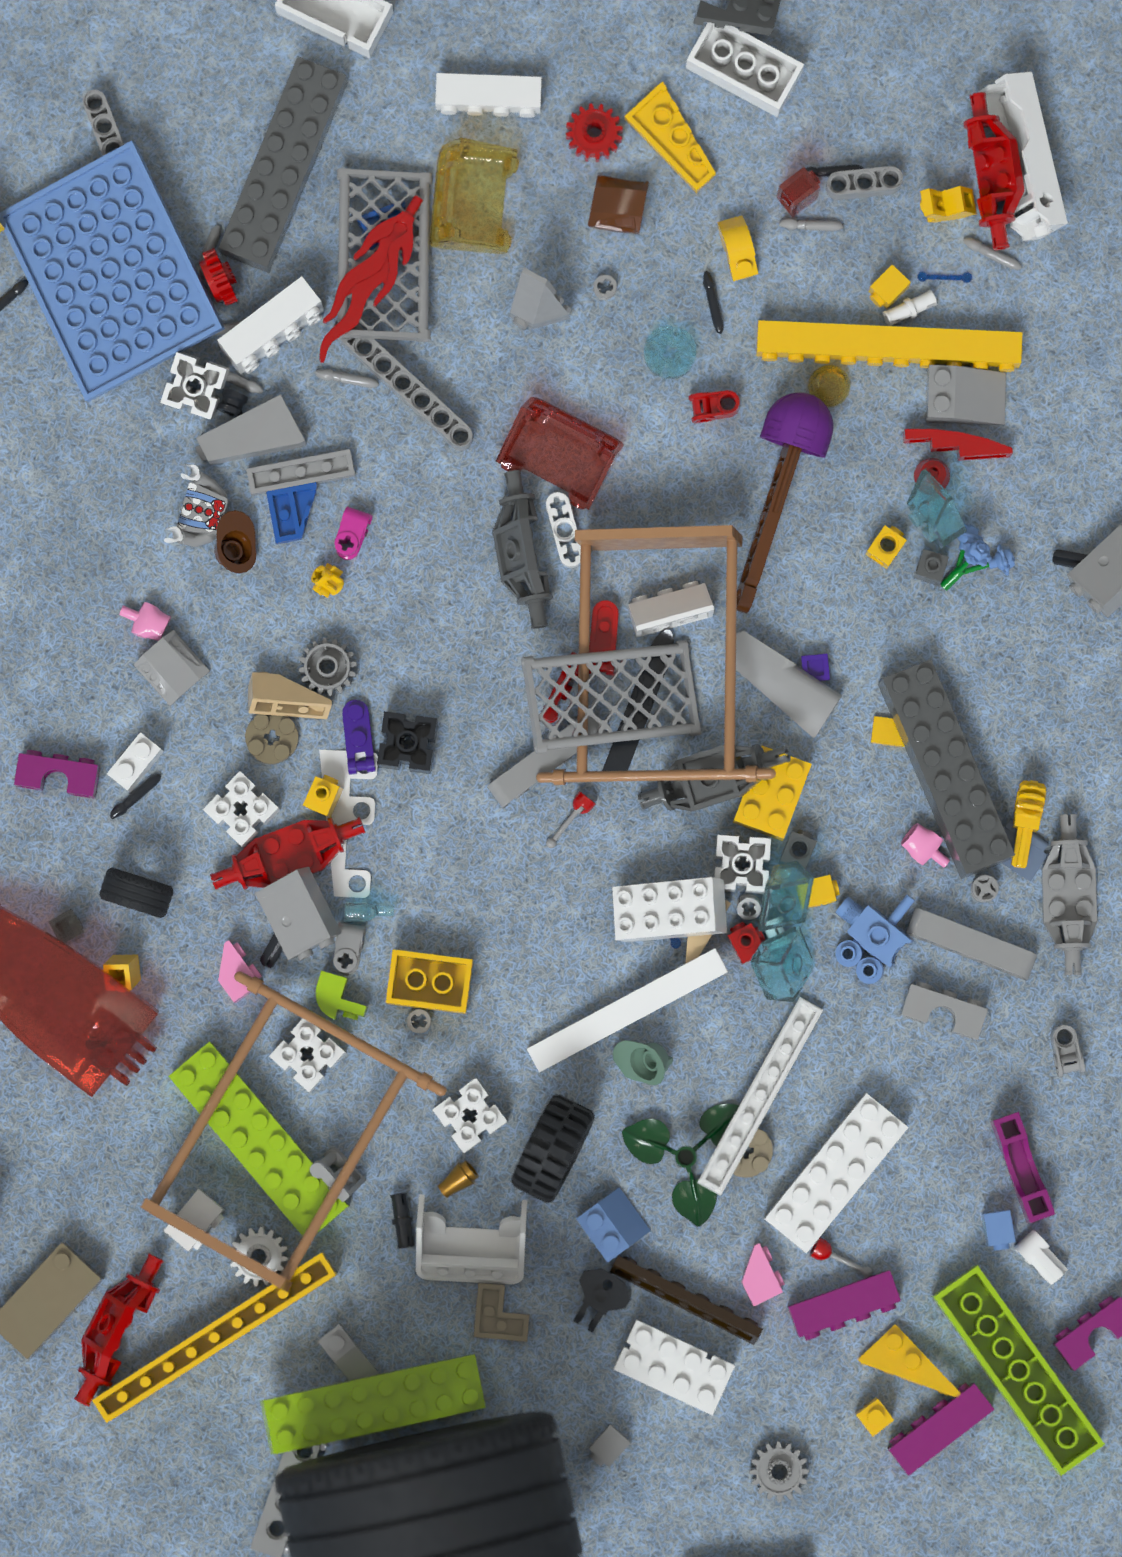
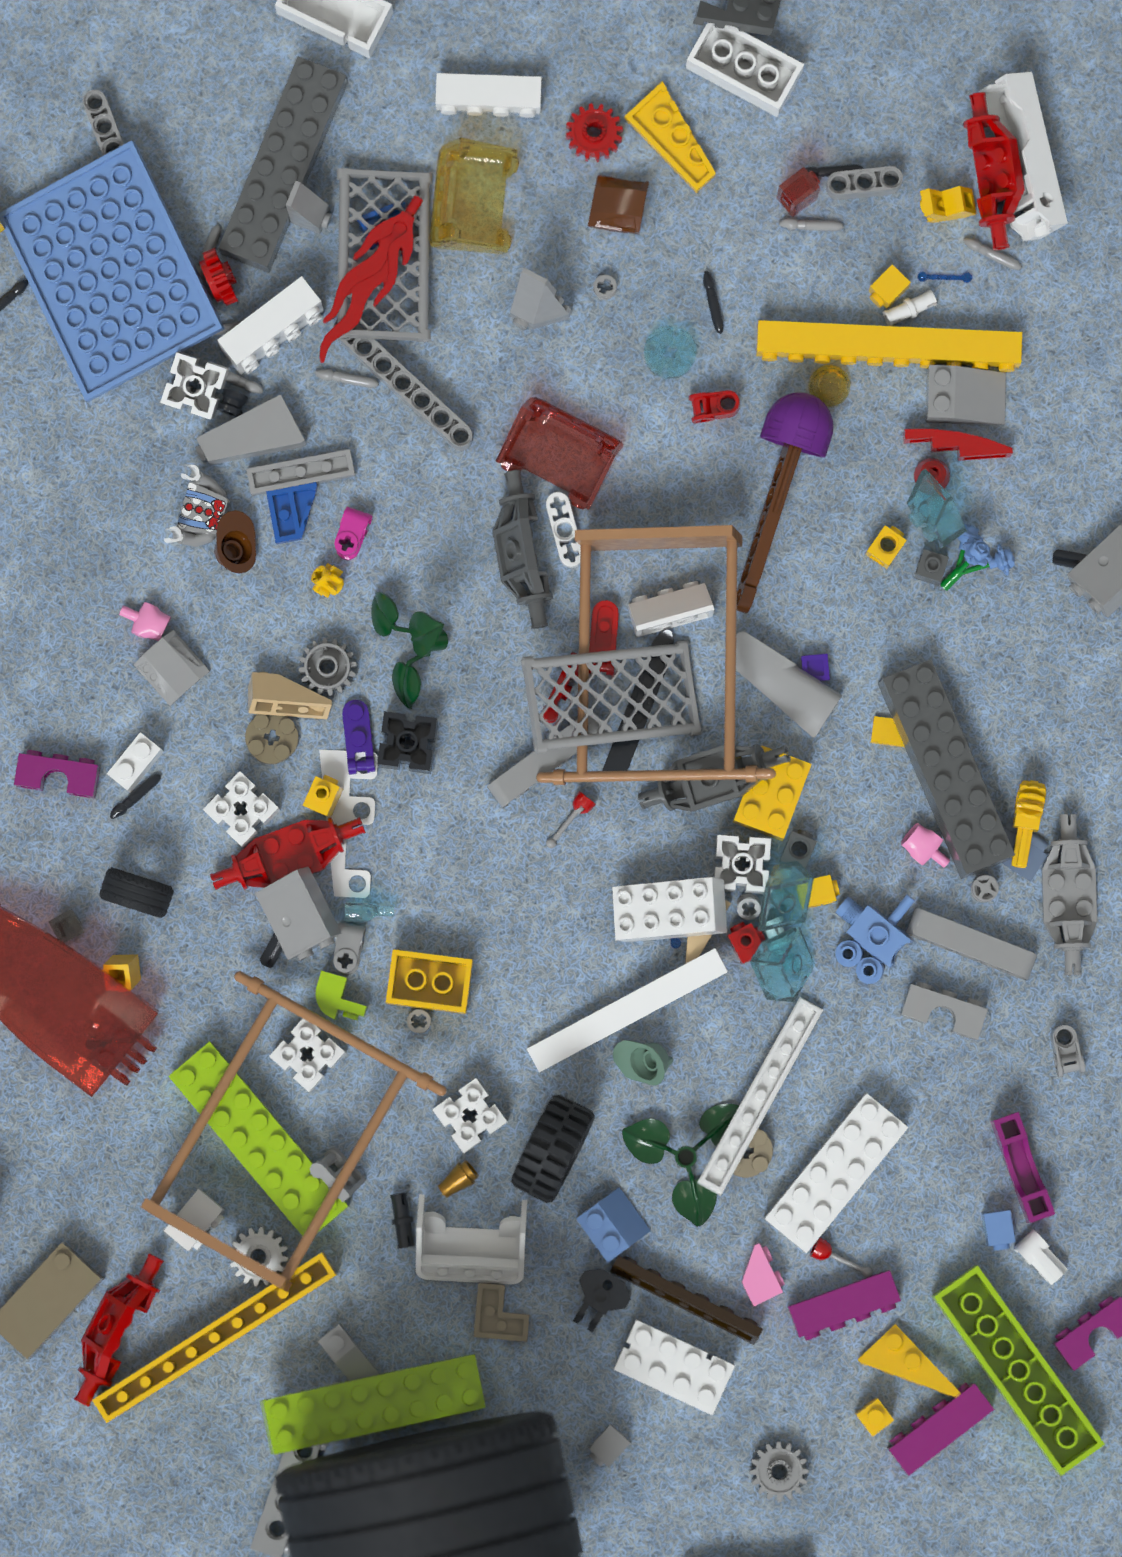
(232, 963): bright pink slope -> none
(307, 209): none -> light grey slope
(426, 637): none -> dark green plant
(738, 247): yellow brick -> none

